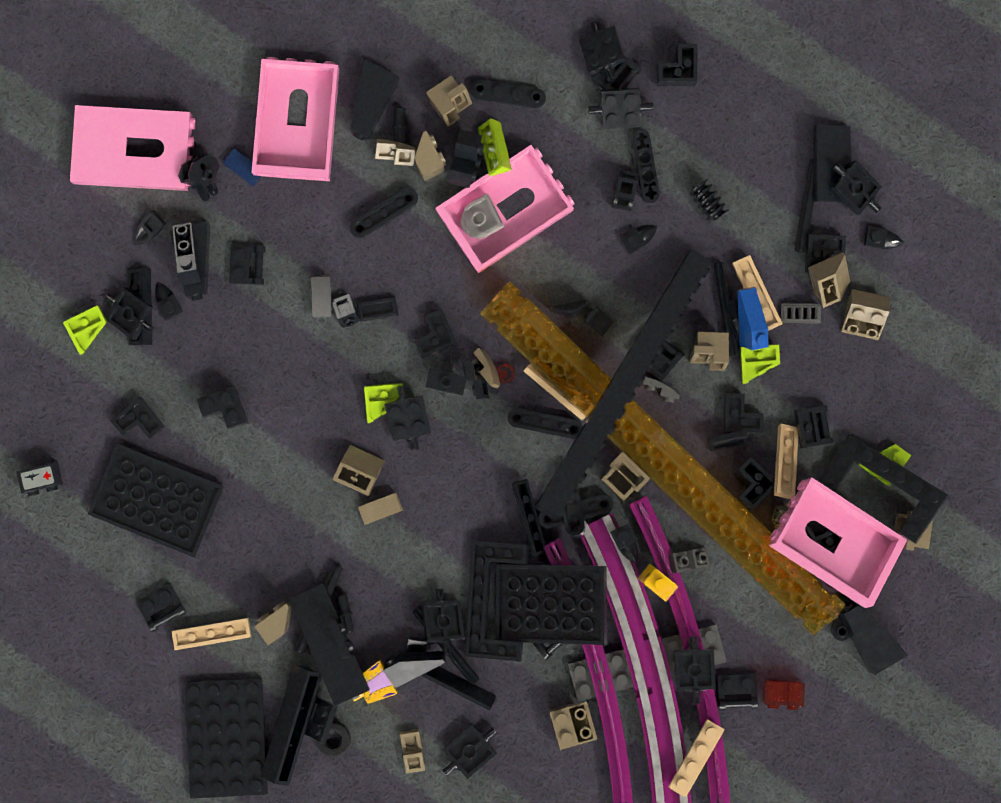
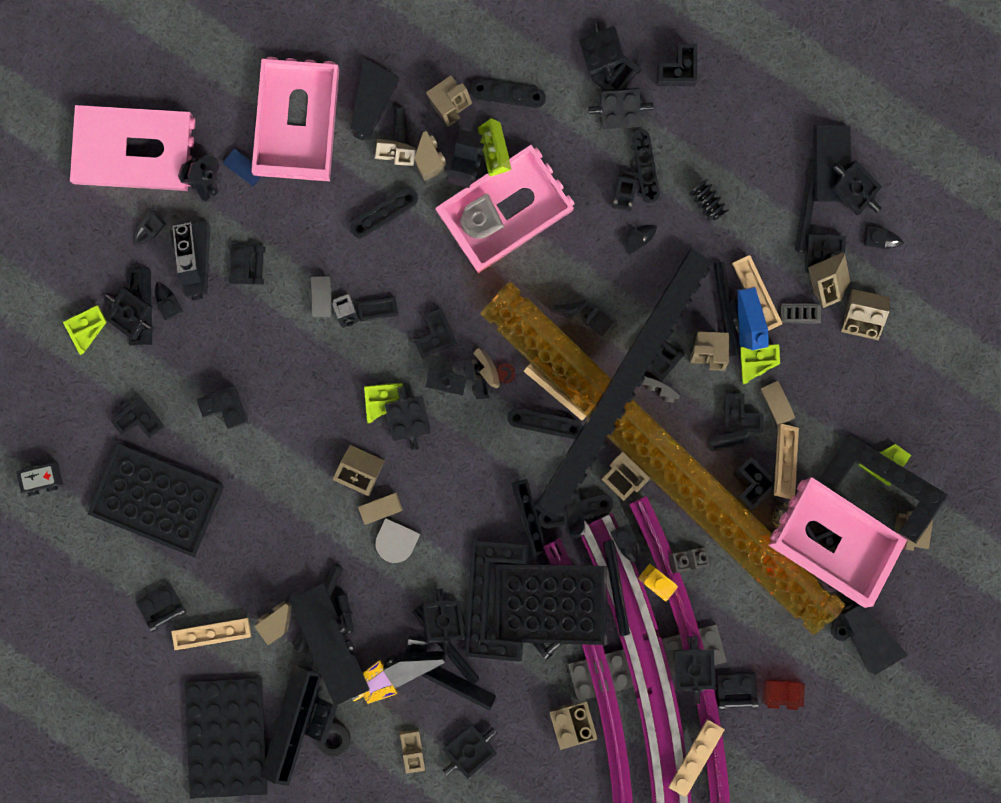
(395, 541): none -> light grey tile
(616, 587): none -> black axle
(777, 403): none -> dark tan slope
(808, 427): black plate -> none

